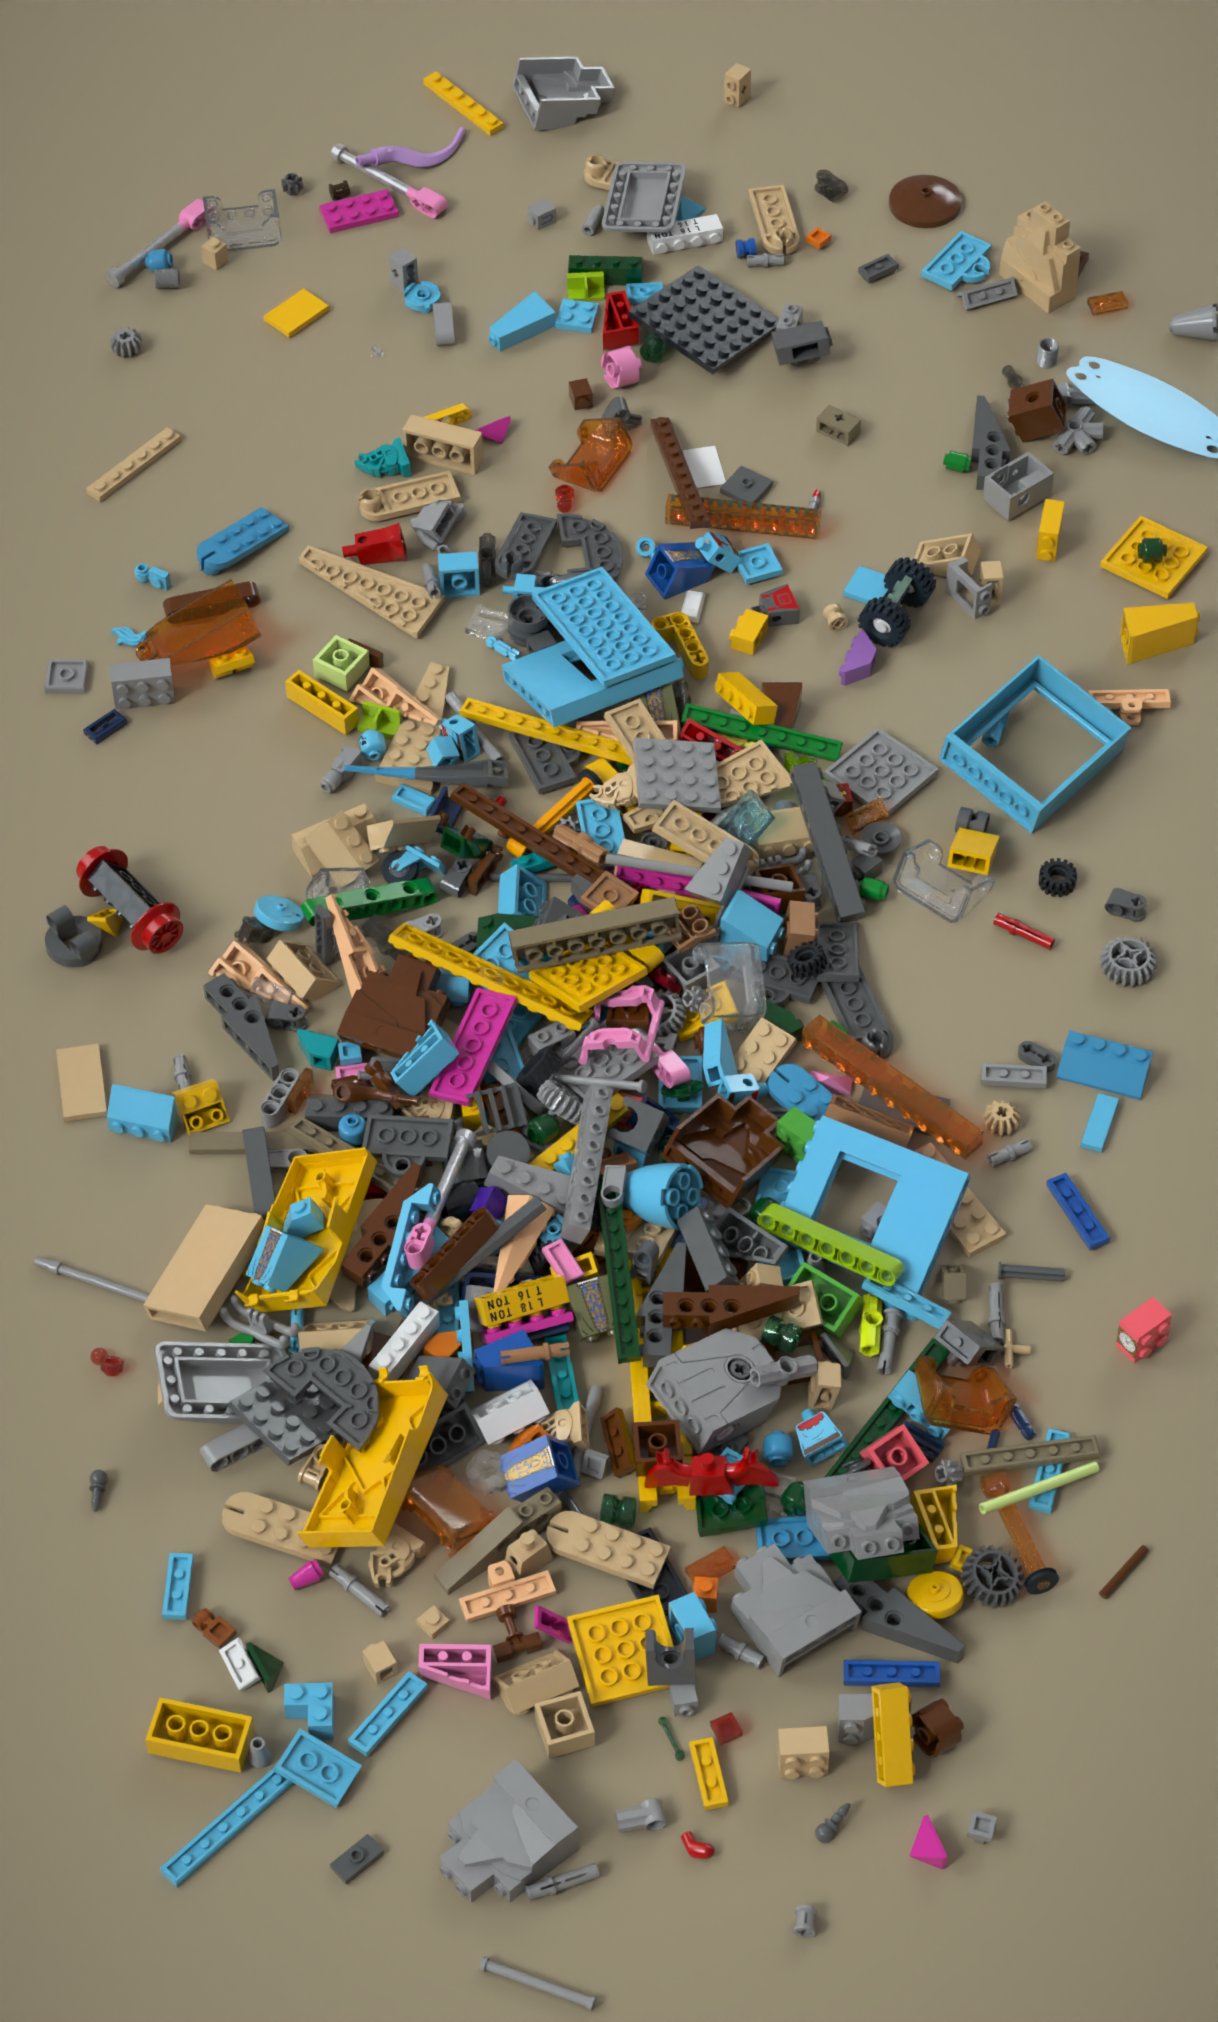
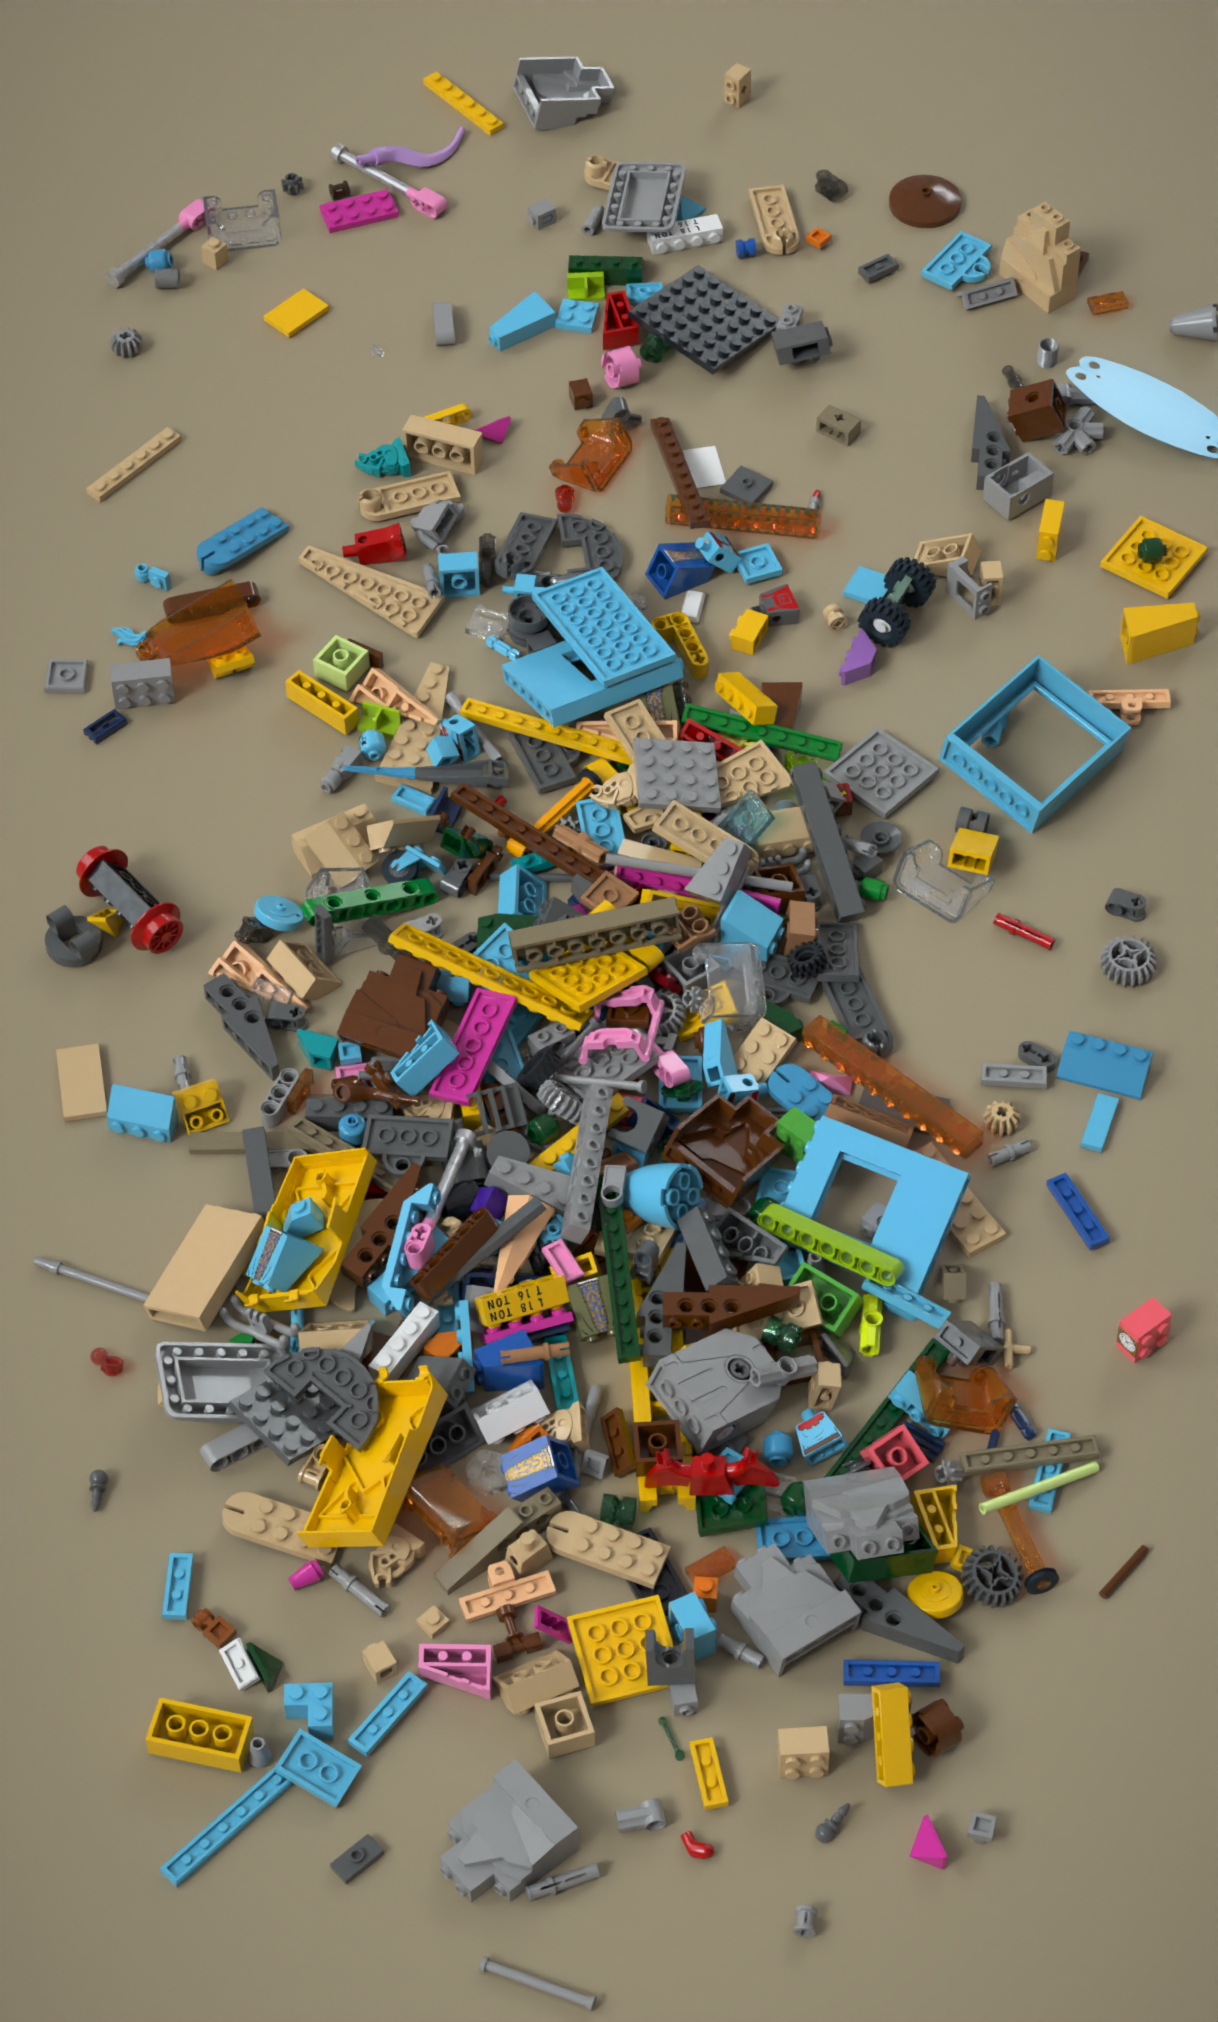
(353, 947): light nougat wedge -> none
(403, 269): light grey brick -> none
(414, 299): medium azure plate -> none
(643, 542): medium azure plate -> none
(726, 1728): clear red plate -> none
(765, 260): light grey pin -> none
(866, 814): clear orange plate -> none
(889, 1331): light grey pin -> none
(957, 461): green brick -> none
(1030, 1272): dark grey axle -> none
(1057, 886): black tyre -> none

